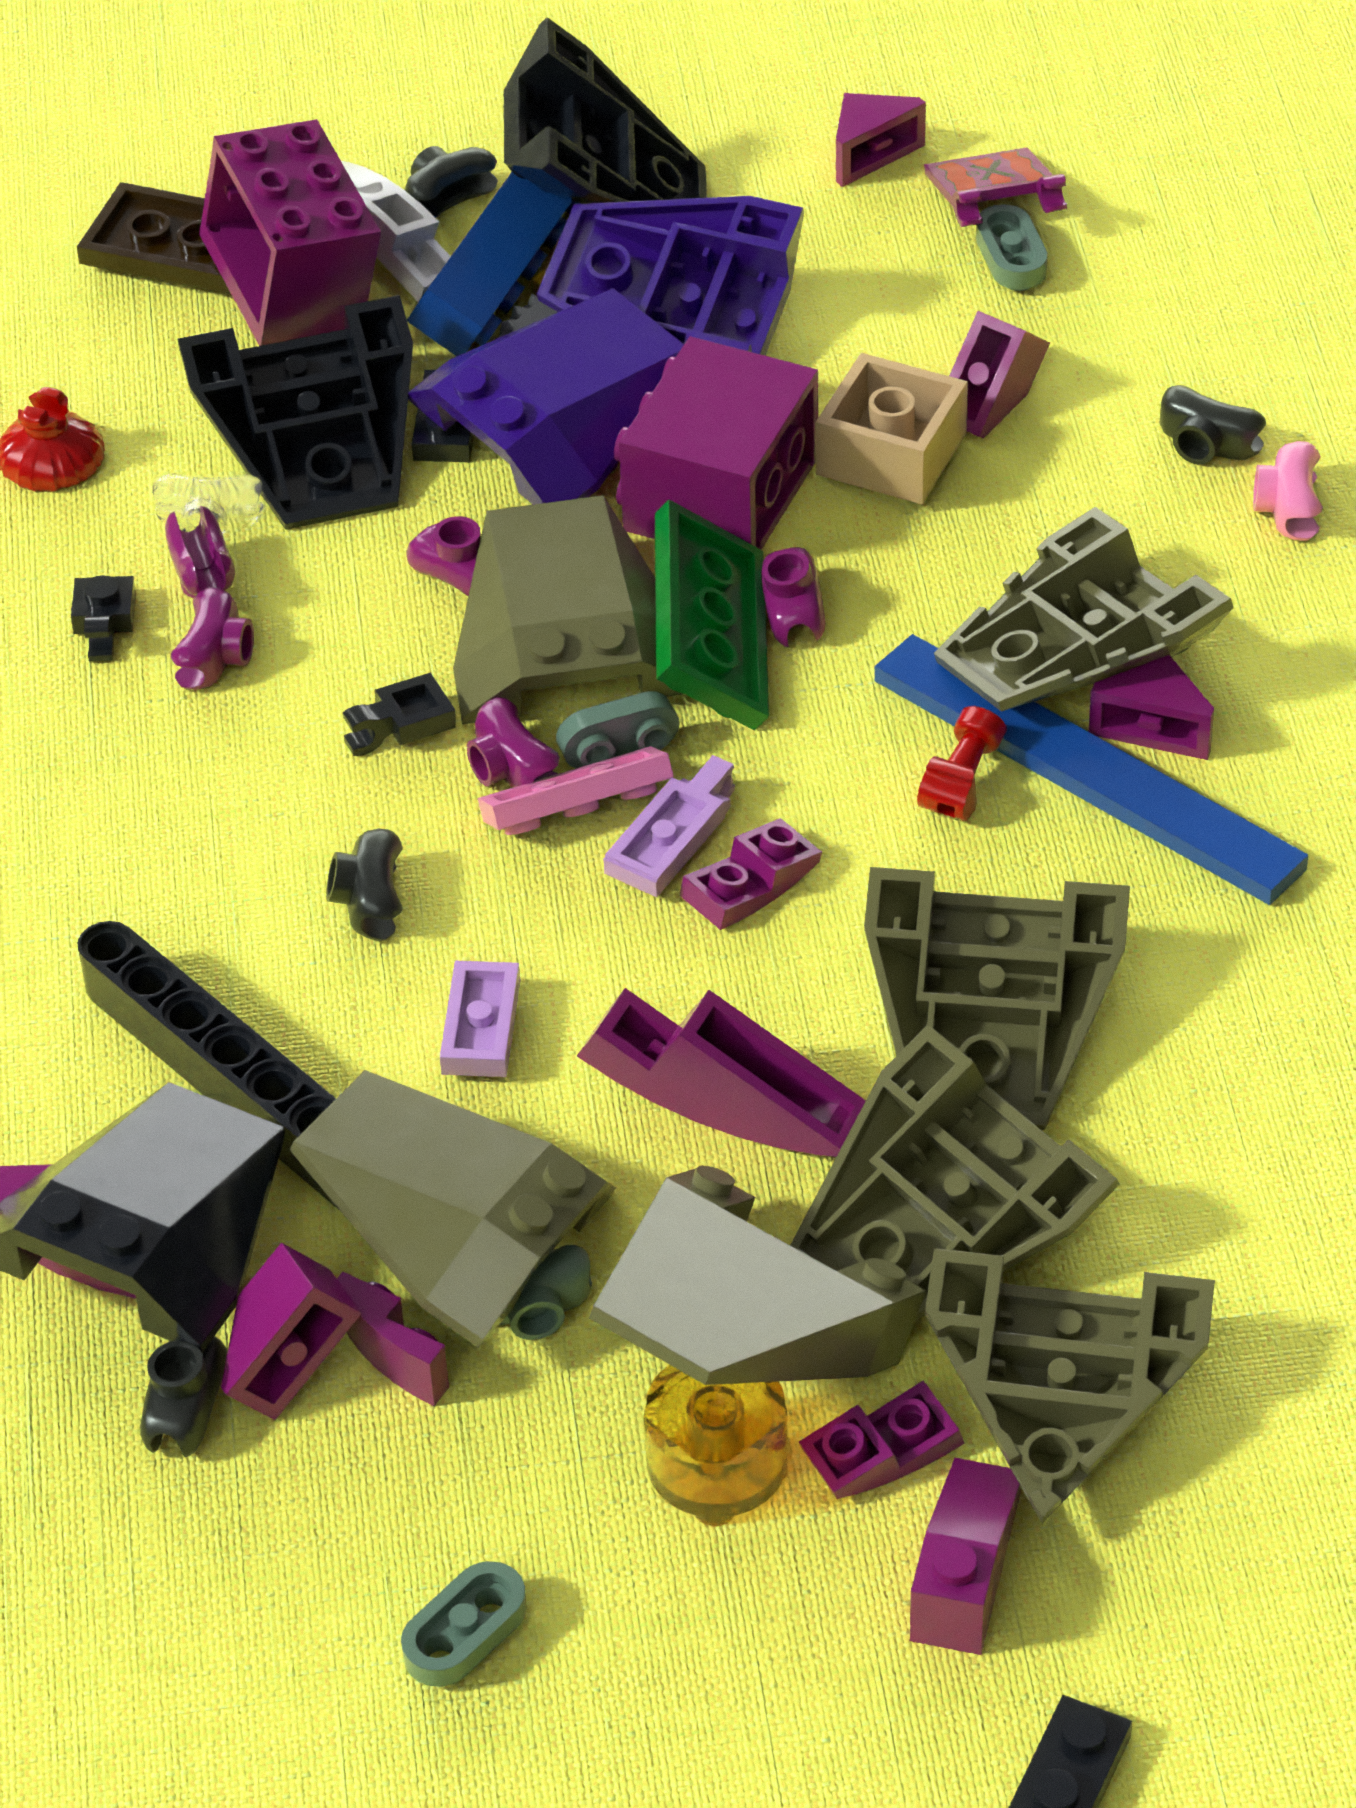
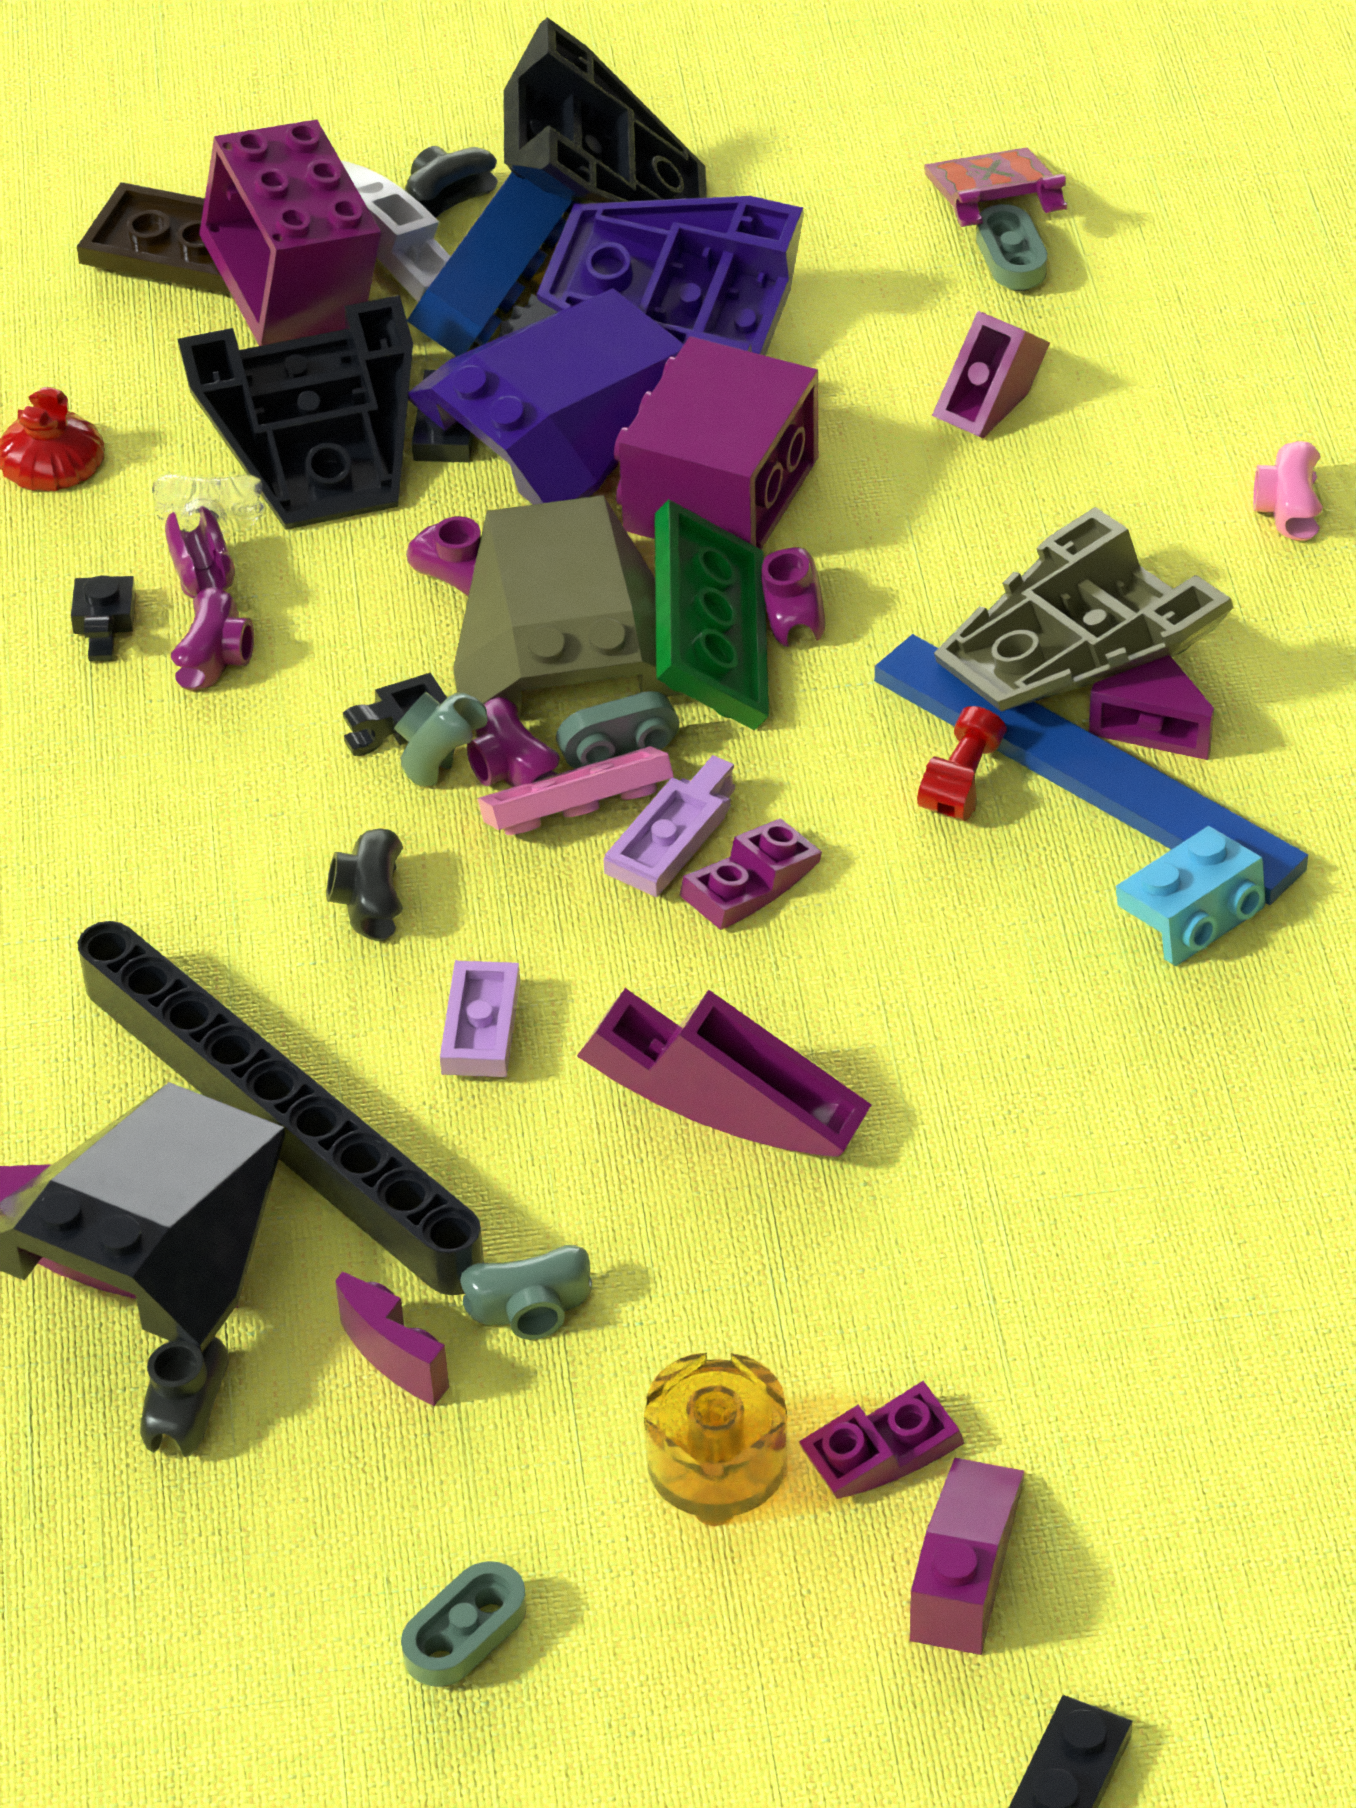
(284, 1330): magenta slope -> none
(435, 733): none -> sand green piece
(447, 1196): olive wedge -> none
(742, 1303): wedge -> none
(876, 133): slope -> none
(891, 428): tan brick -> none
(946, 1169): olive wedge -> none
(996, 975): olive wedge -> none
(1062, 1368): olive wedge -> none
(1196, 892): none -> medium azure bracket
(1209, 427): pearl dark grey piece -> none

